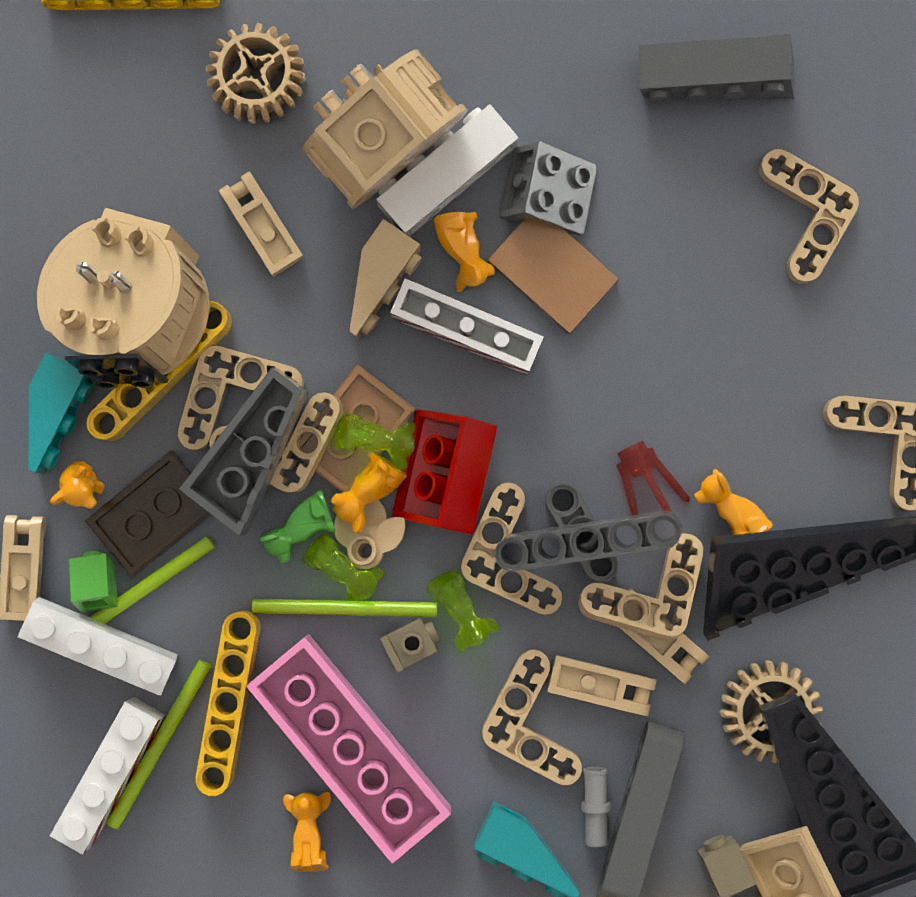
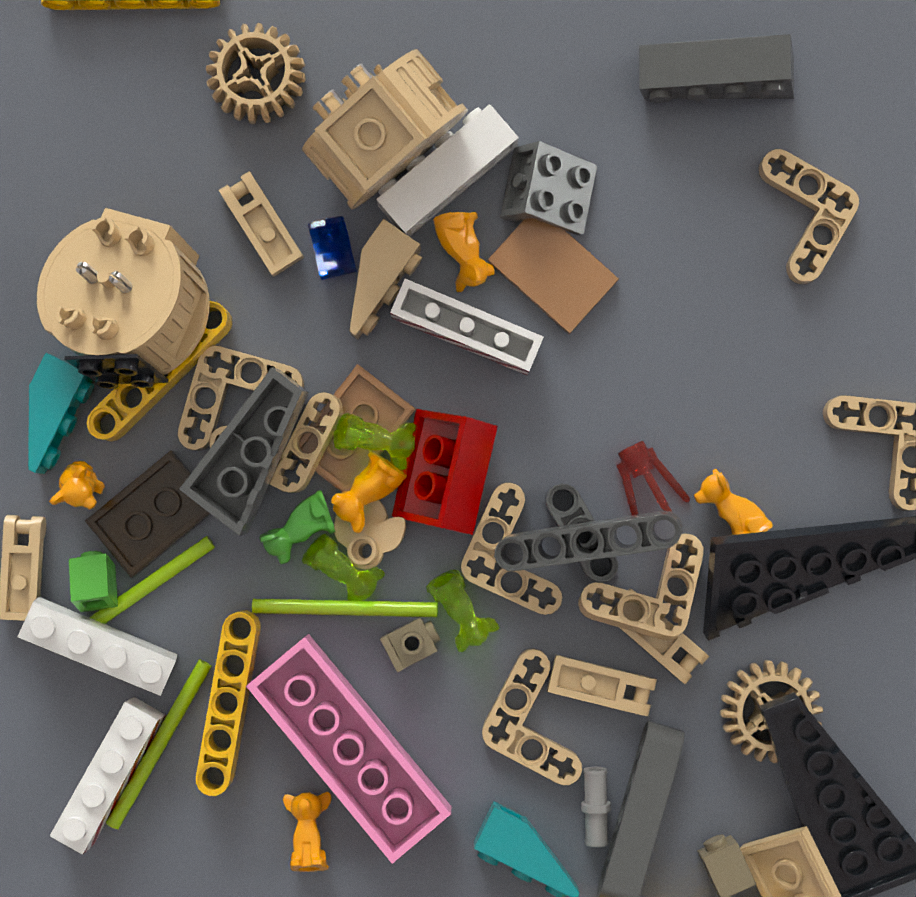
(332, 247): none -> clear blue bracket

